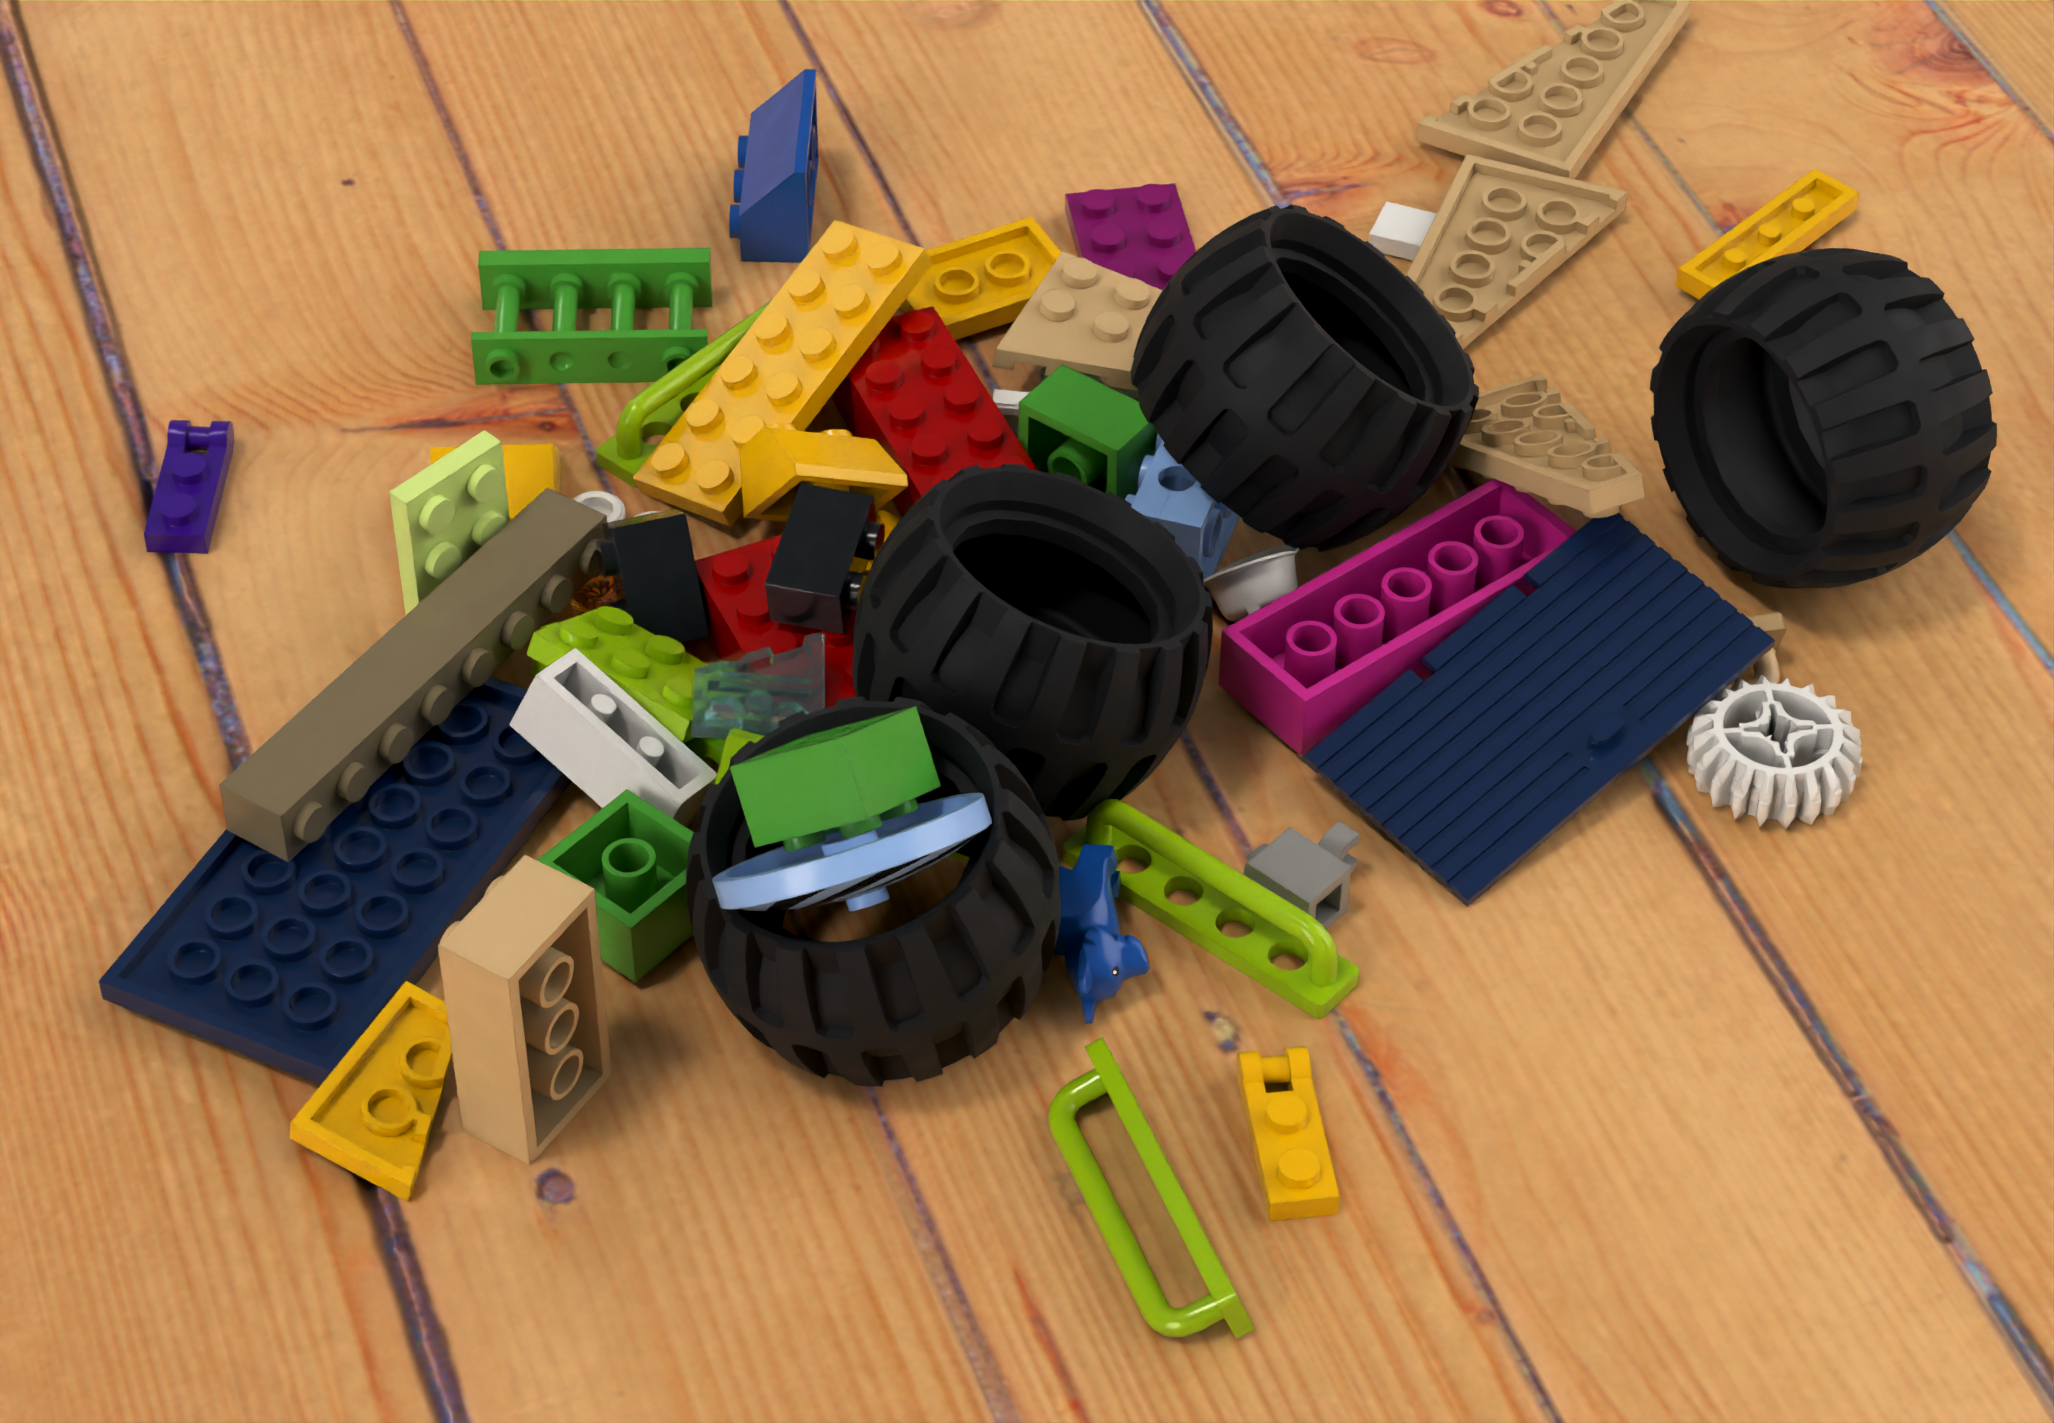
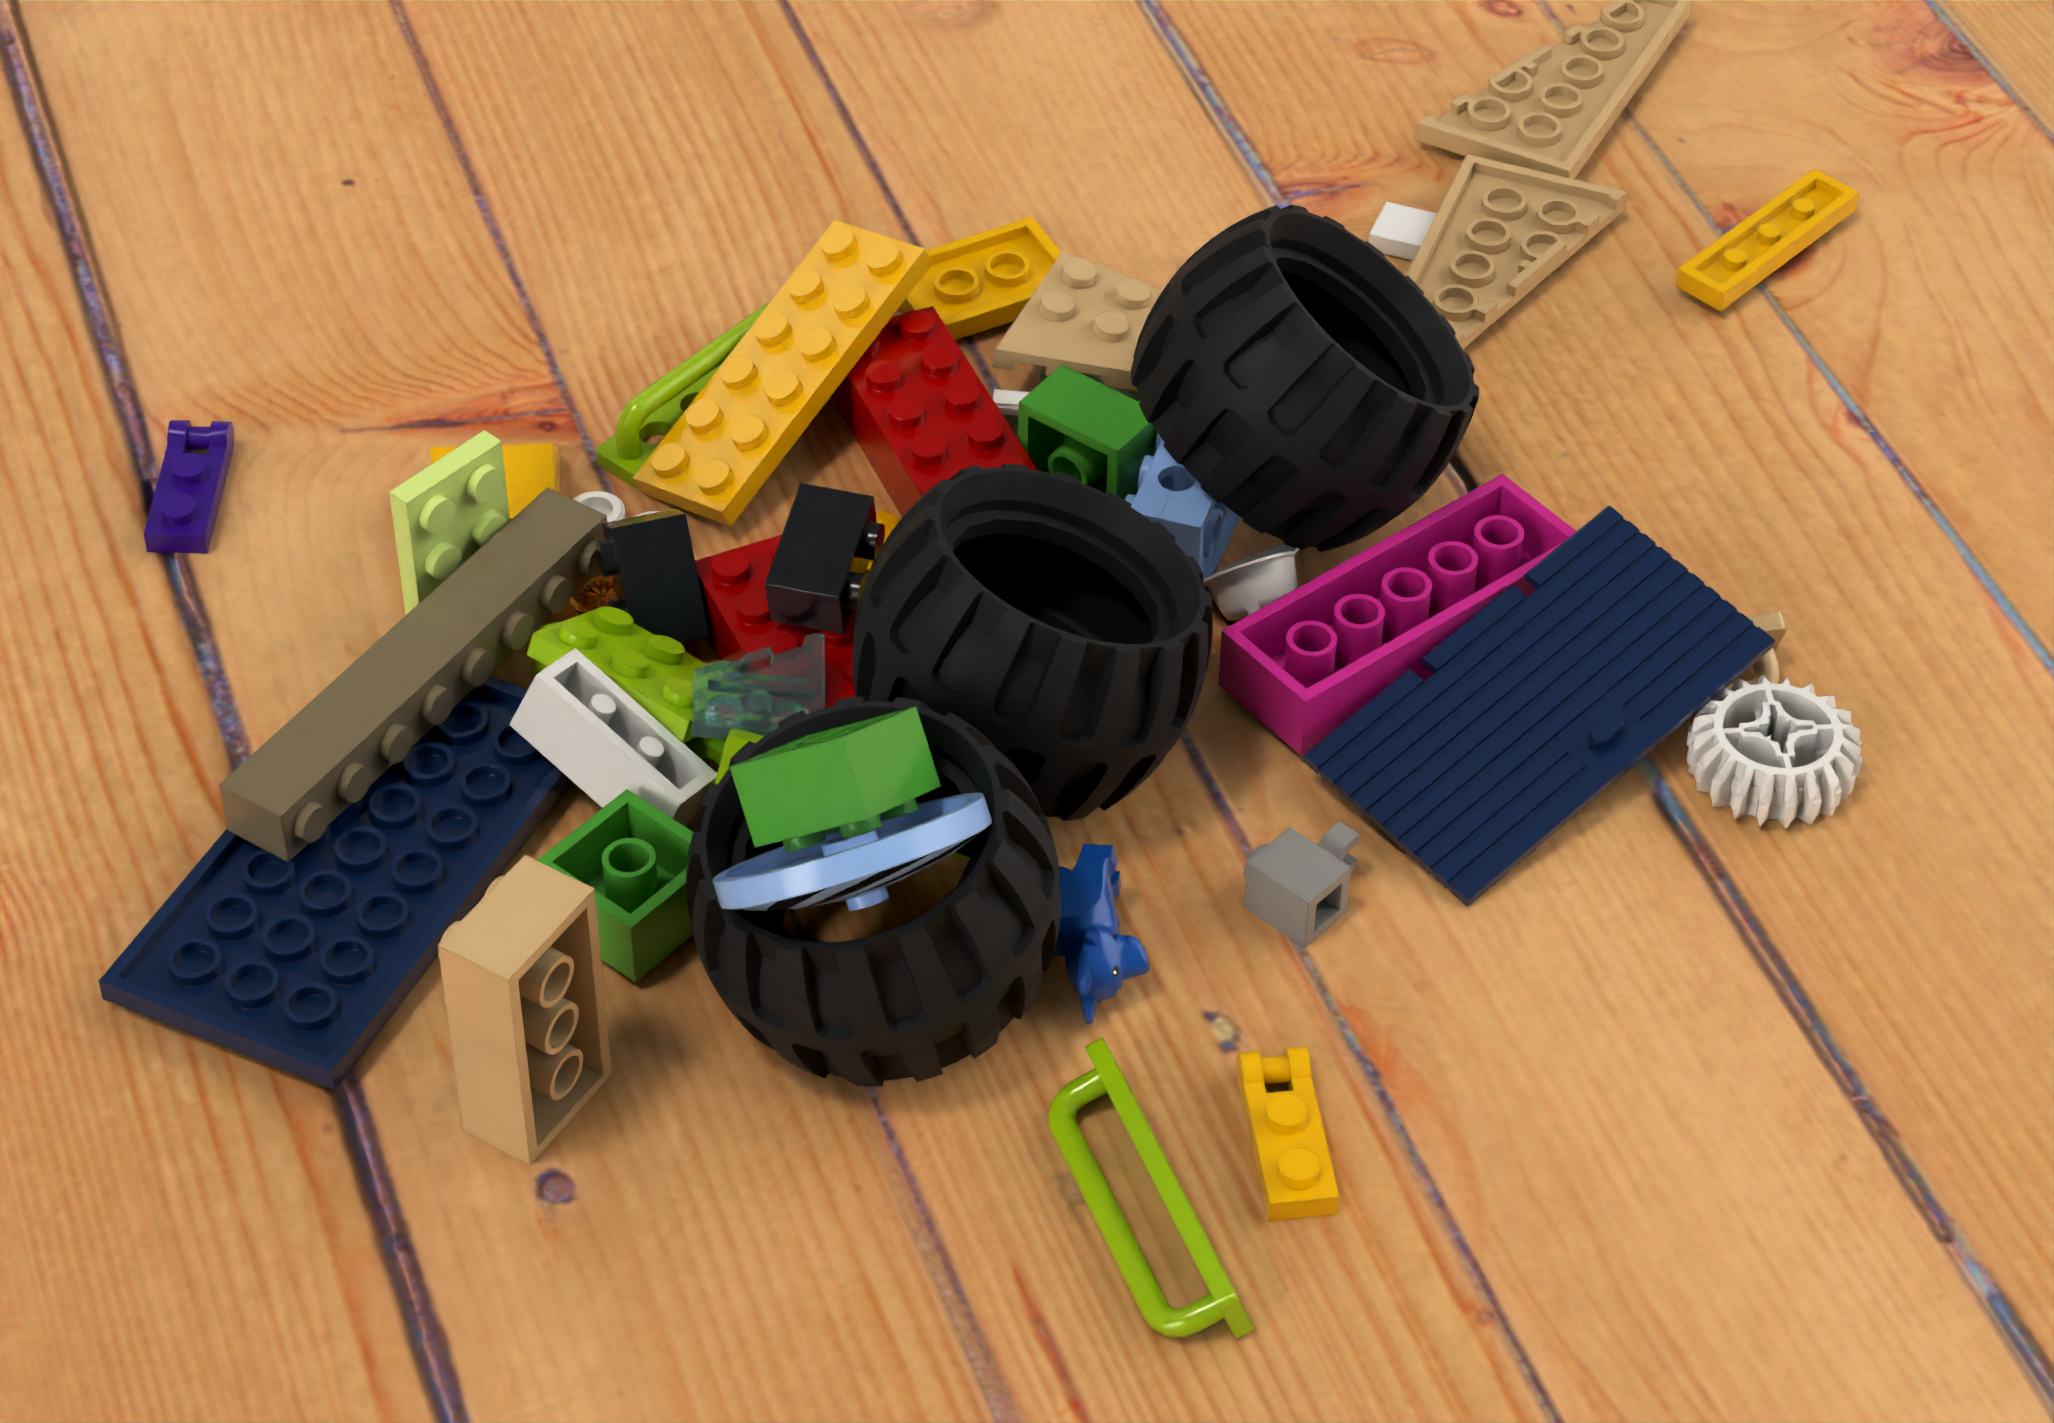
(383, 1094): yellow wing -> none
(589, 281): bright green fence -> none
(778, 175): blue slope -> none
(782, 458): yellow slope -> none
(1131, 231): magenta plate -> none
(1224, 898): lime piece -> none
(1546, 449): tan wing -> none
(1822, 417): black tyre -> none

